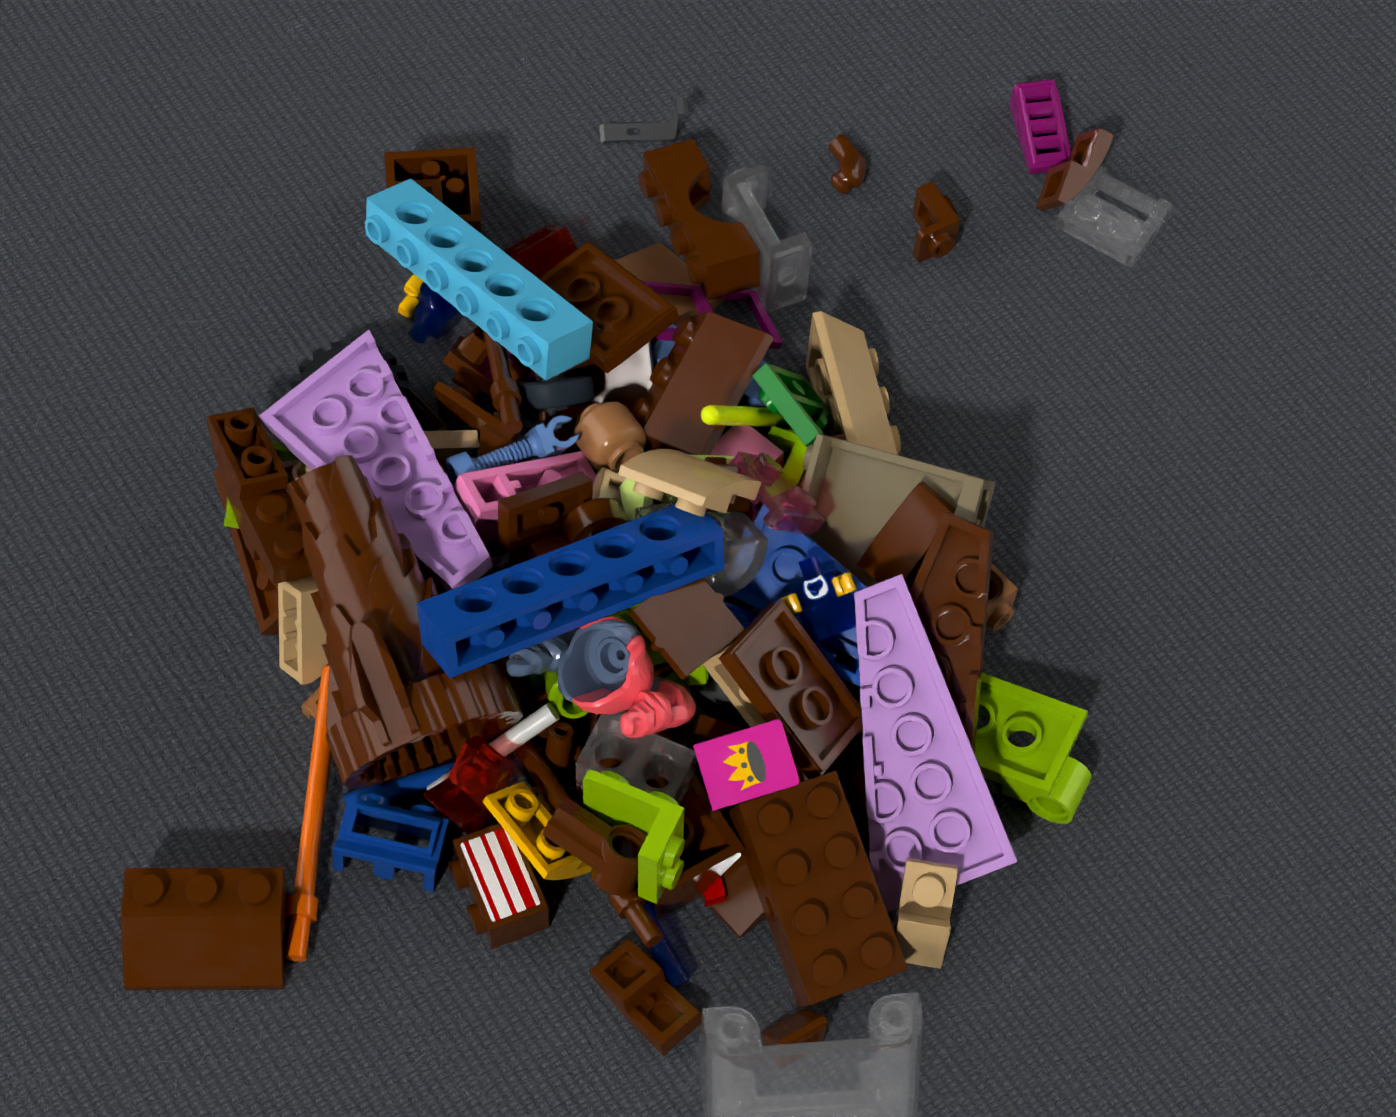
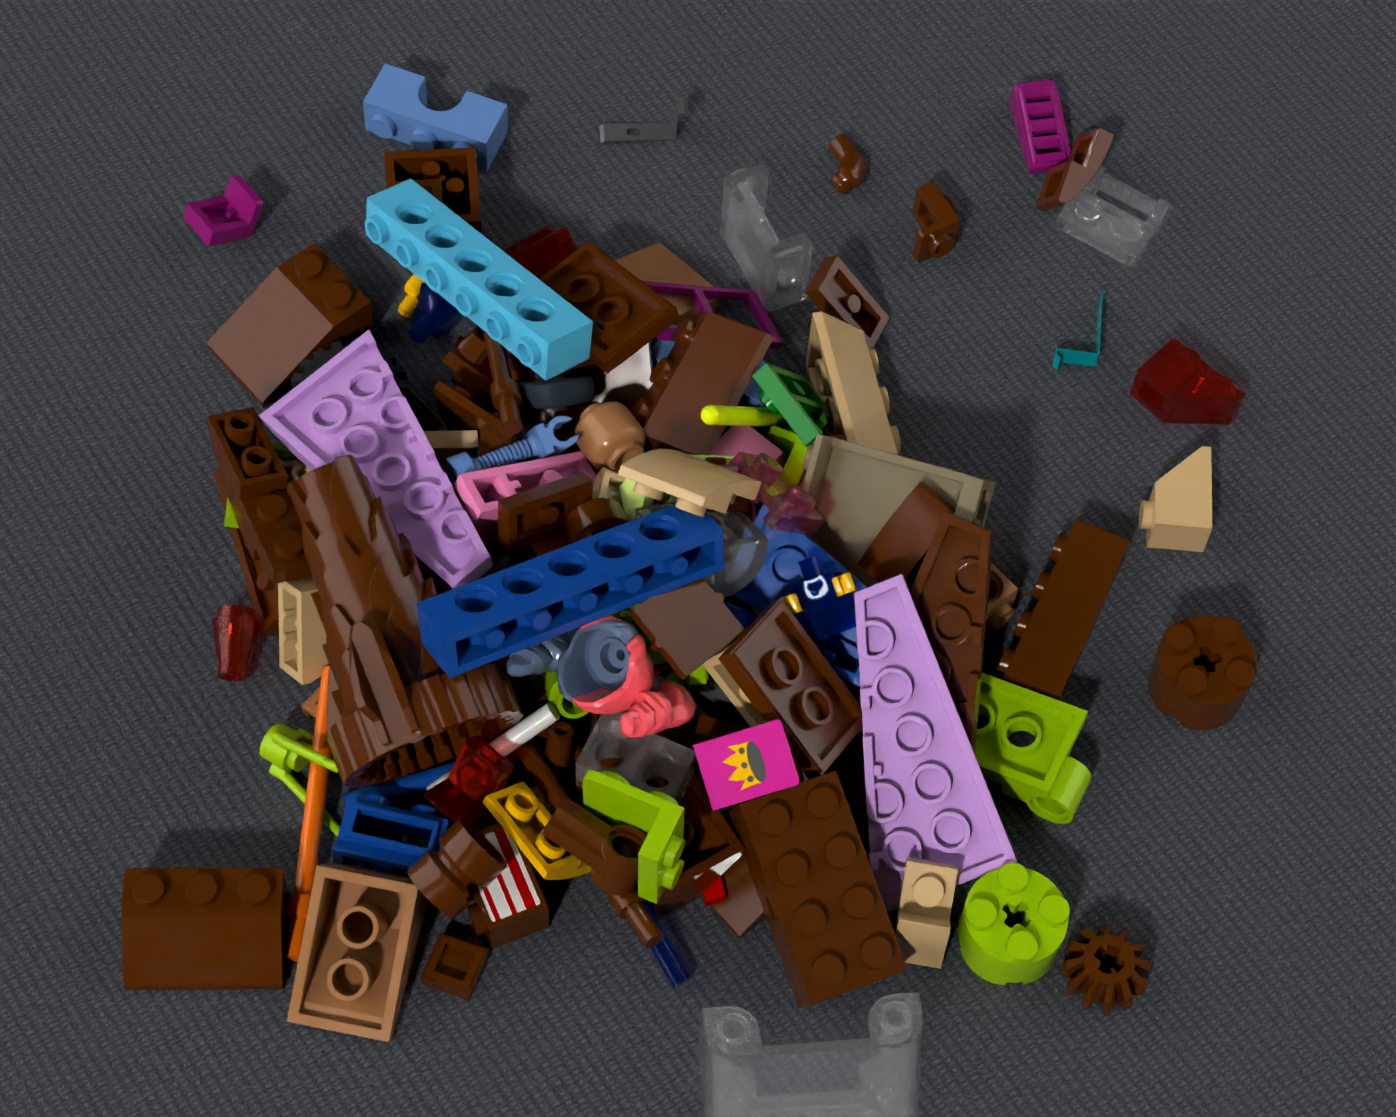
(226, 216): none -> magenta bracket
(234, 640): none -> clear red cone
(286, 319): none -> reddish brown slope
(293, 751): none -> lime plant
(356, 951): none -> medium nougat slope
(399, 111): none -> medium blue arch
(452, 873): none -> reddish brown wheel
(455, 966): none -> reddish brown tile
(645, 997): reddish brown slope -> none
(716, 252): reddish brown arch -> none
(797, 1028): reddish brown slope -> none
(845, 298): none -> reddish brown slope
(1039, 921): none -> lime brick
(1065, 610): none -> reddish brown brick
(1081, 357): none -> teal piece
(1103, 948): none -> reddish brown gear
(1180, 506): none -> tan slope
(1185, 389): none -> clear red slope
(1202, 671): none -> reddish brown brick

